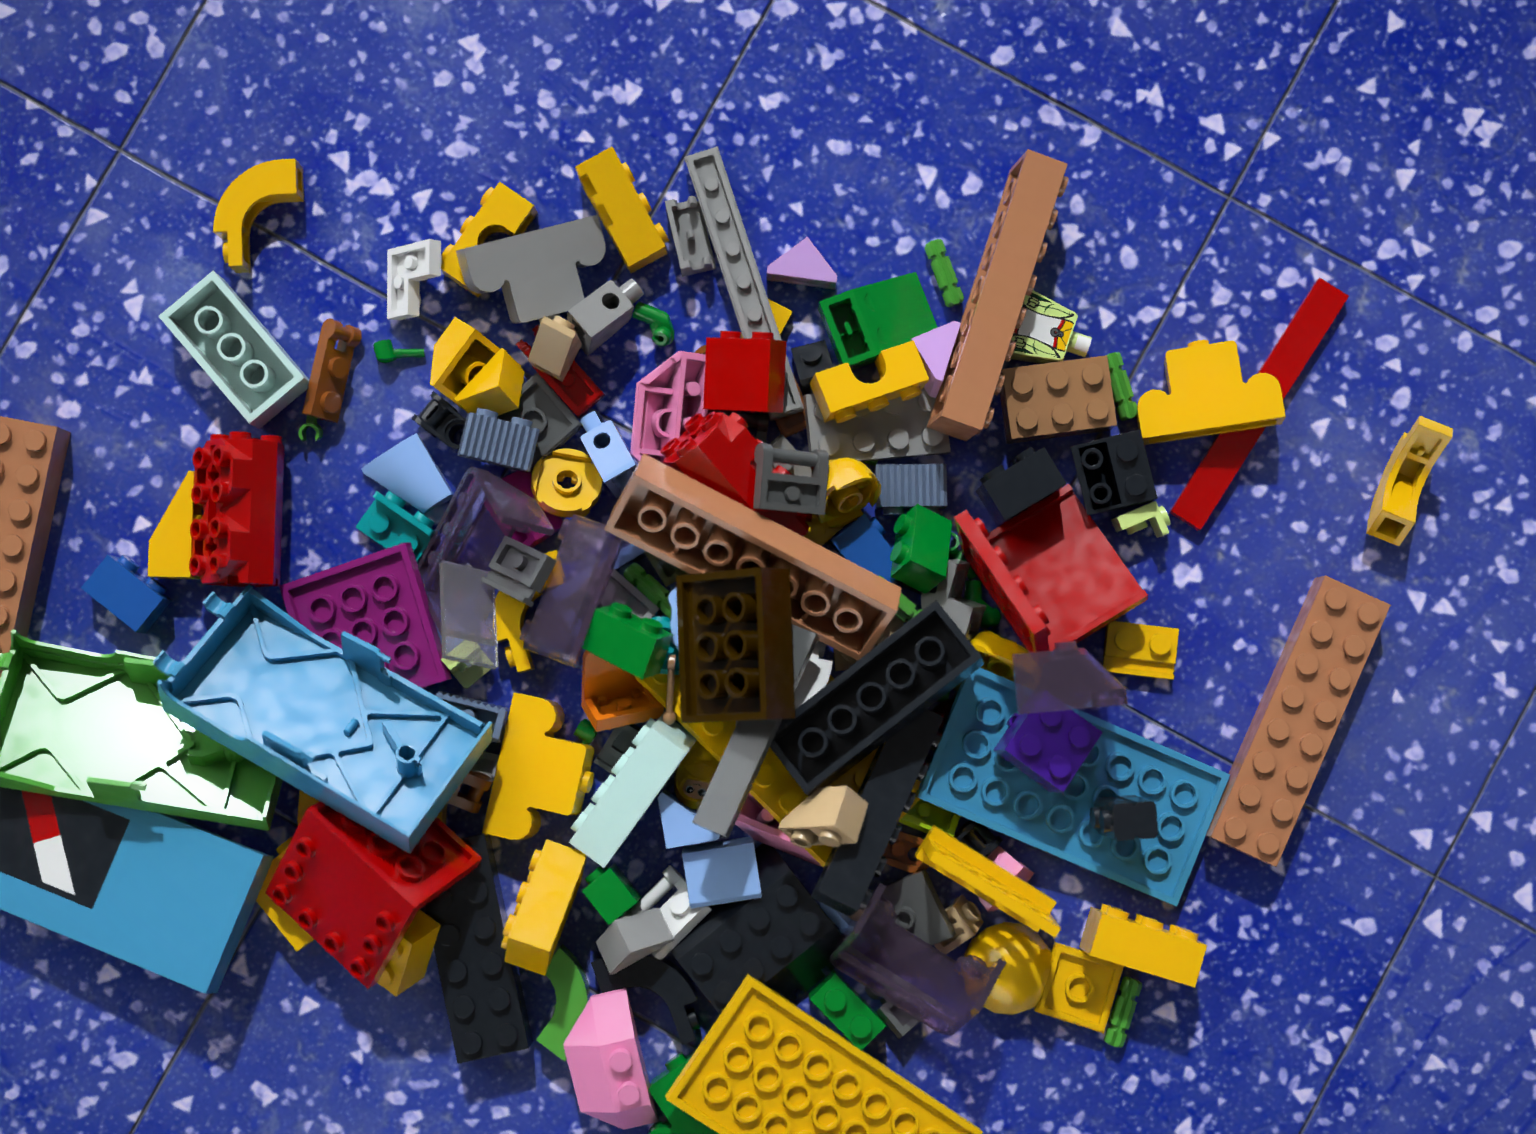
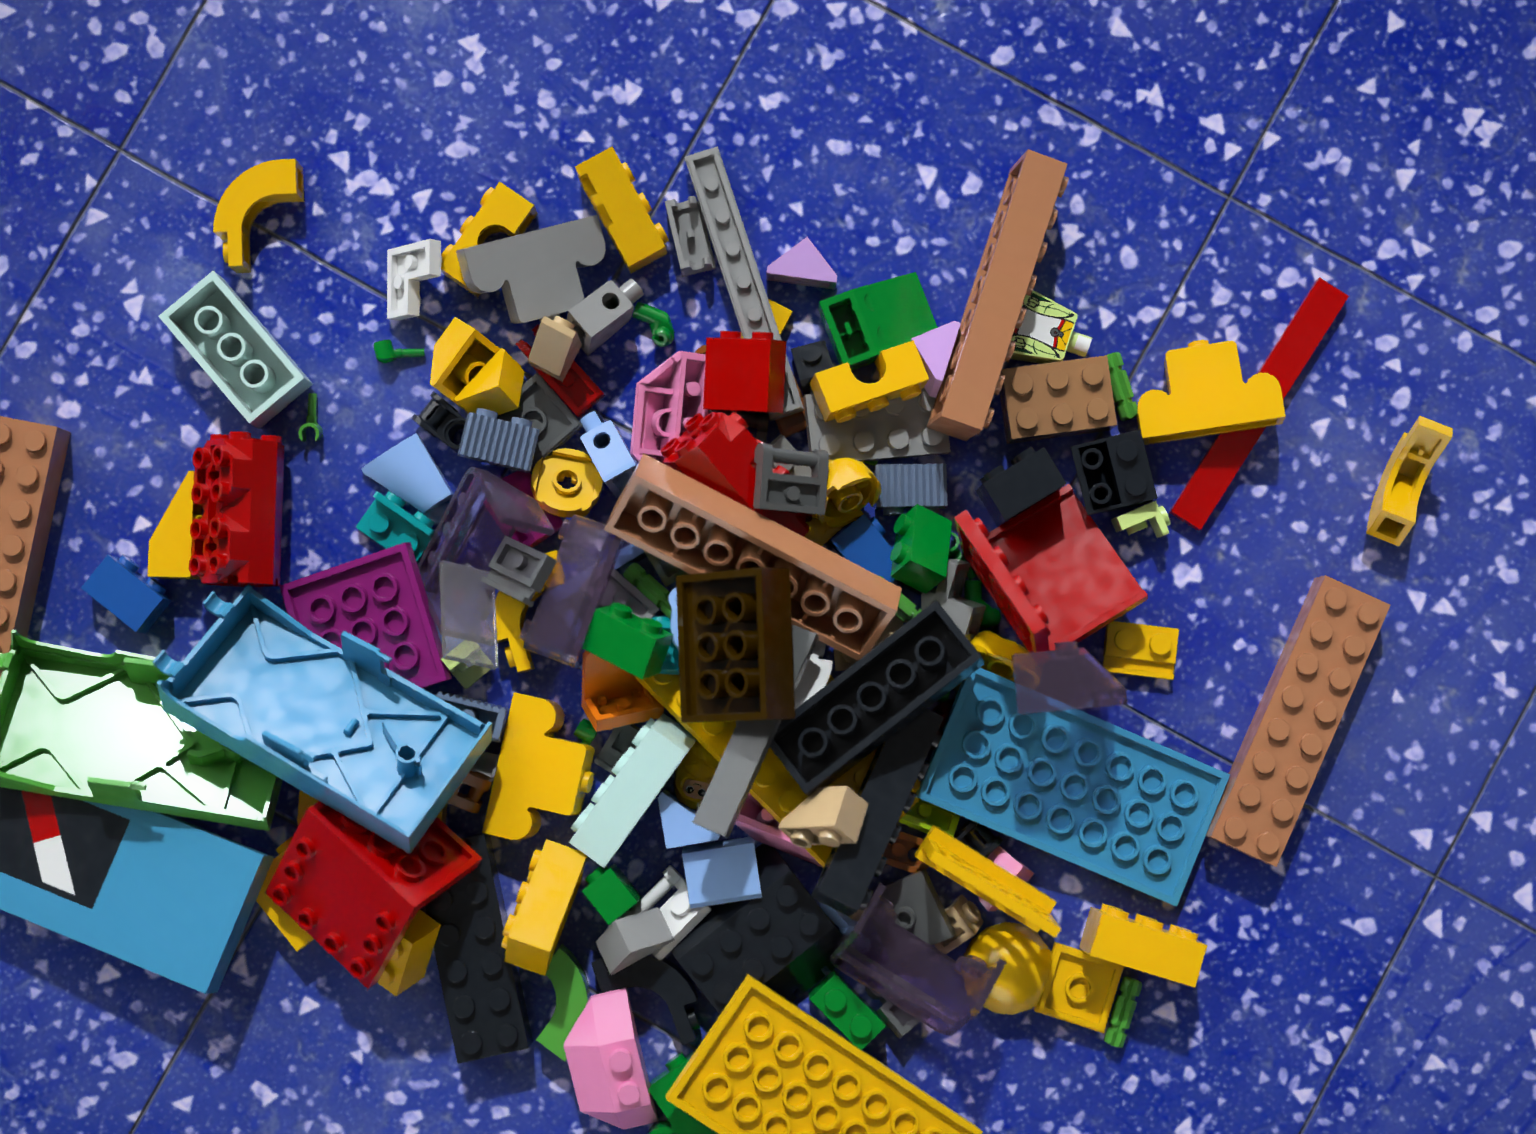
(330, 370): dark orange plate -> none
(669, 716): medium nougat hinge -> none
(944, 273): bright green axle -> none
(1048, 746): dark purple brick -> none
(1124, 817): black brick -> none

